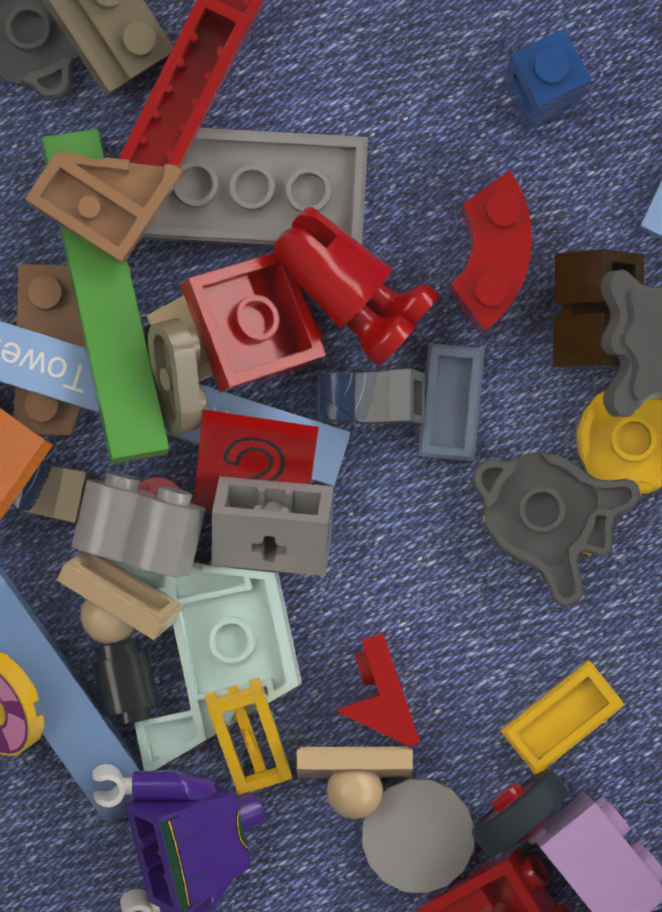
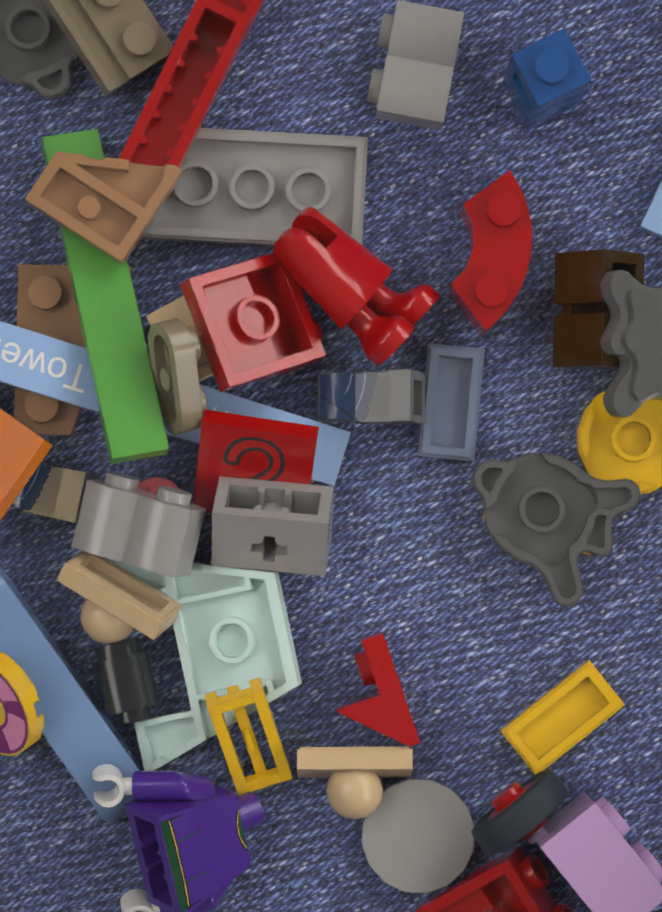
(417, 66): none -> light grey brick

